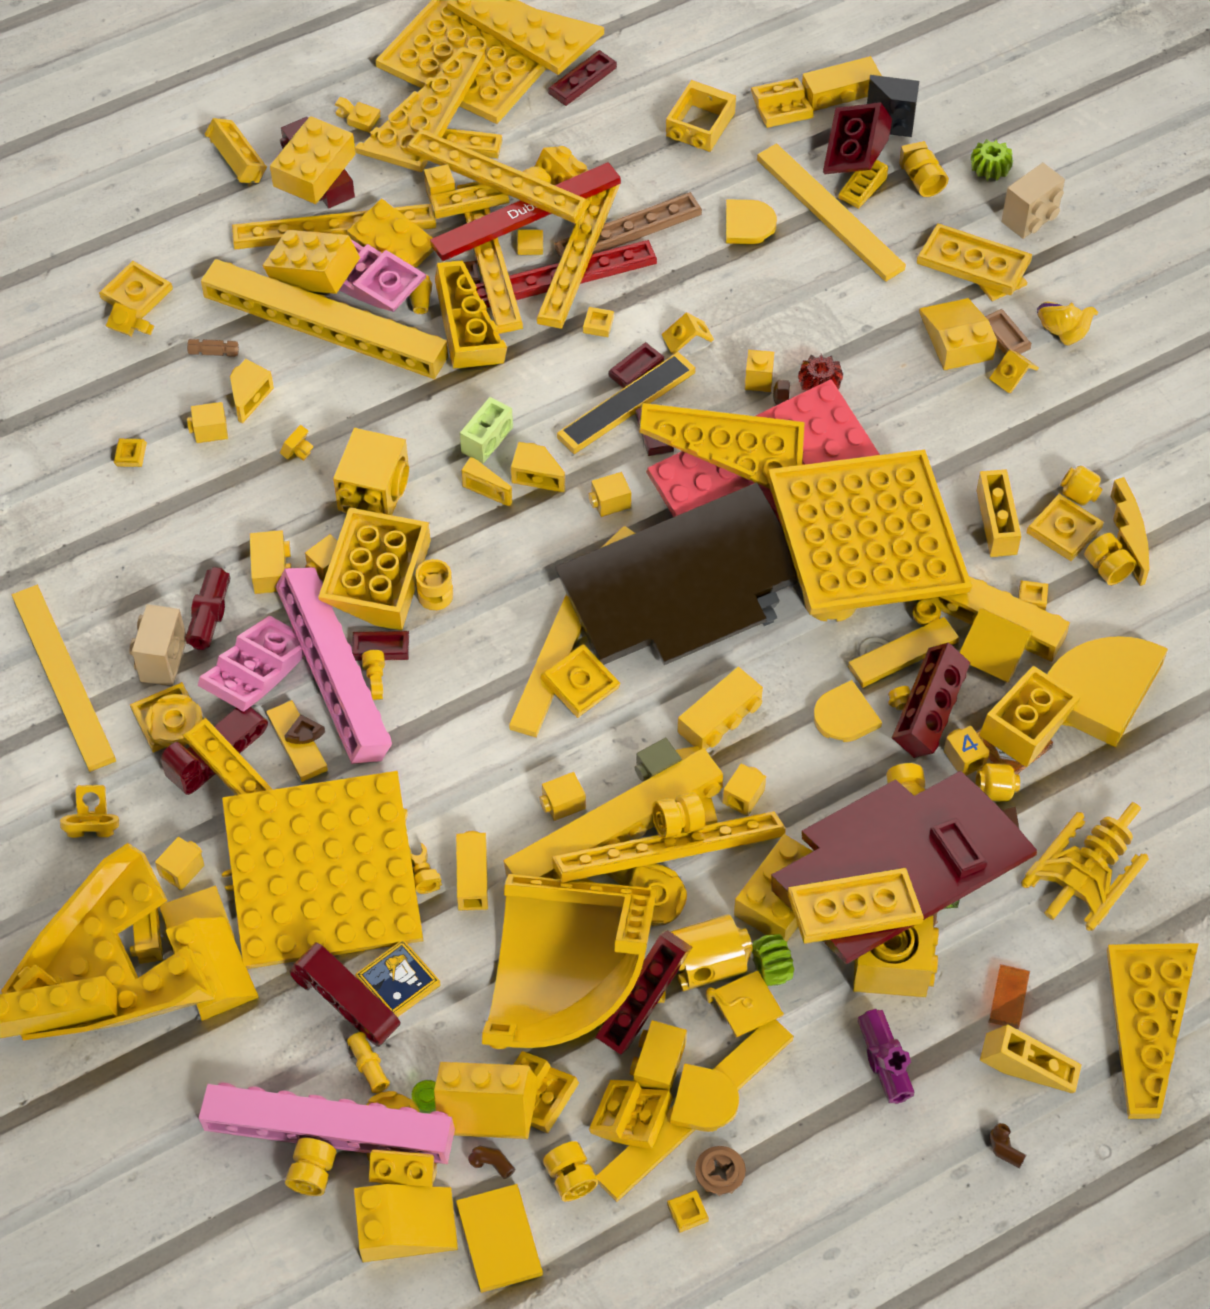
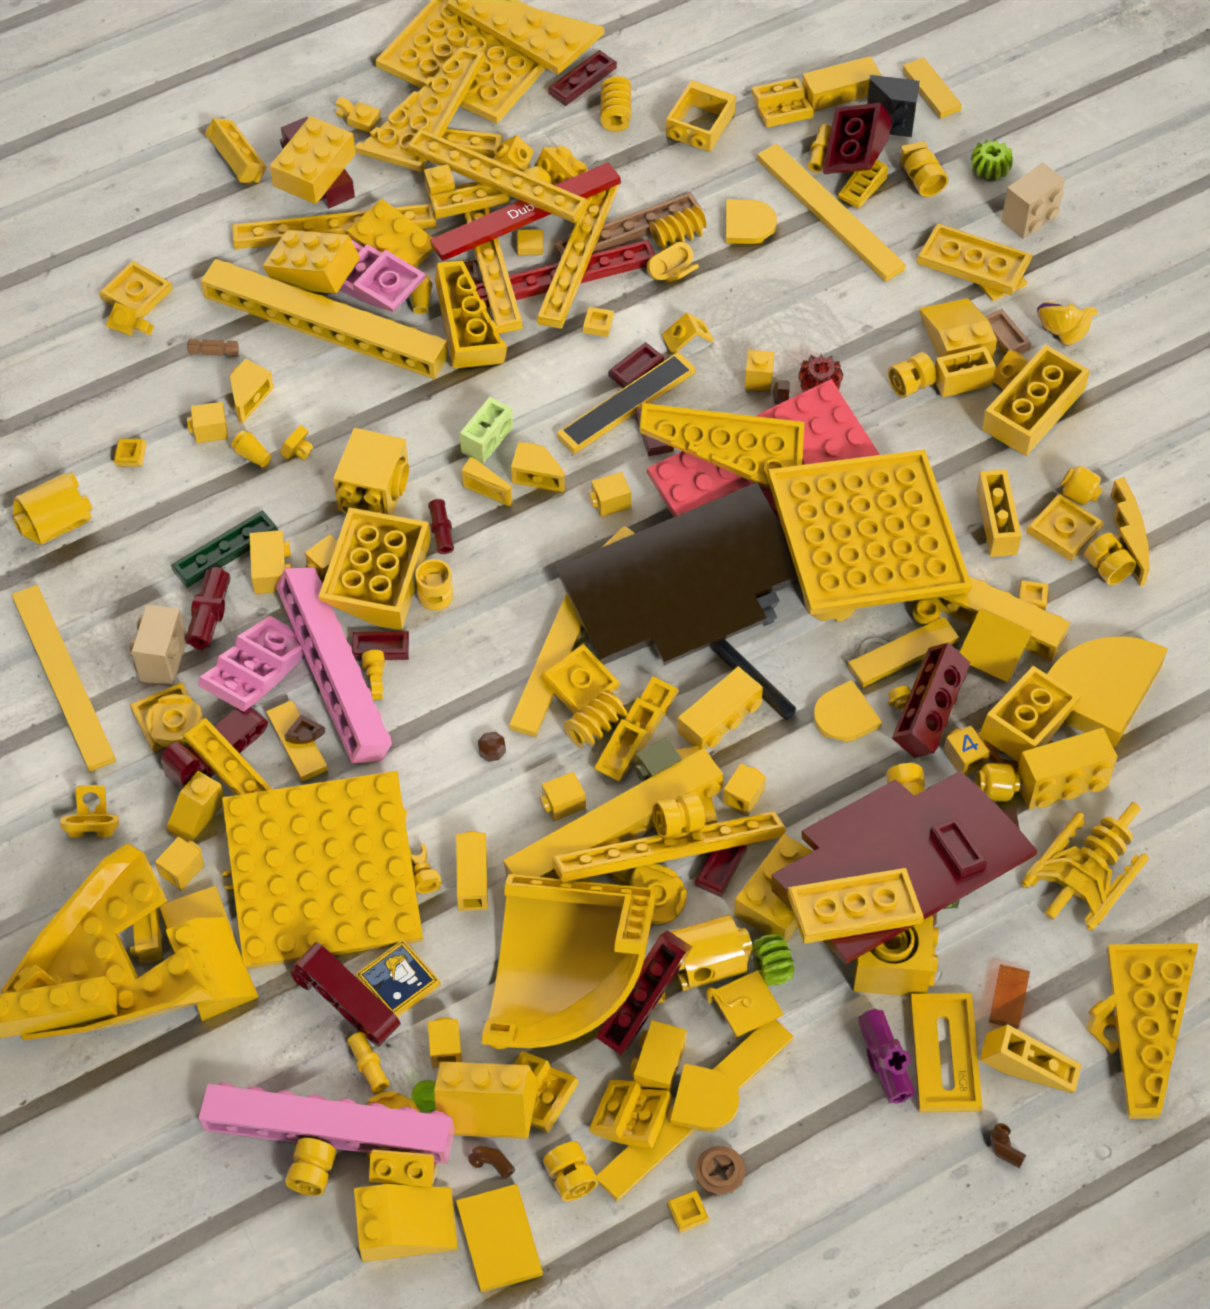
(51, 509): none -> yellow cylinder
(195, 806): none -> yellow slope
(221, 549): none -> dark green tile
(250, 448): none -> yellow cone
(441, 526): none -> dark red pin
(444, 1041): none -> yellow brick
(491, 746): none -> reddish brown tile
(514, 153): none -> yellow brick
(594, 718): none -> yellow piece
(615, 103): none -> yellow piece
(636, 729): none -> yellow slope
(671, 263): none -> yellow bracket
(678, 226): none -> yellow piece
(720, 869): none -> dark red tile
(769, 693): none -> black axle
(819, 149): none -> yellow pin
(914, 374): none -> yellow wheel
(932, 88): none -> yellow tile
(959, 1012): none -> yellow piece
(964, 371): none -> yellow brick
(1035, 400): none -> yellow brick
(1066, 768): none -> yellow brick
(1100, 1018): none -> yellow bracket

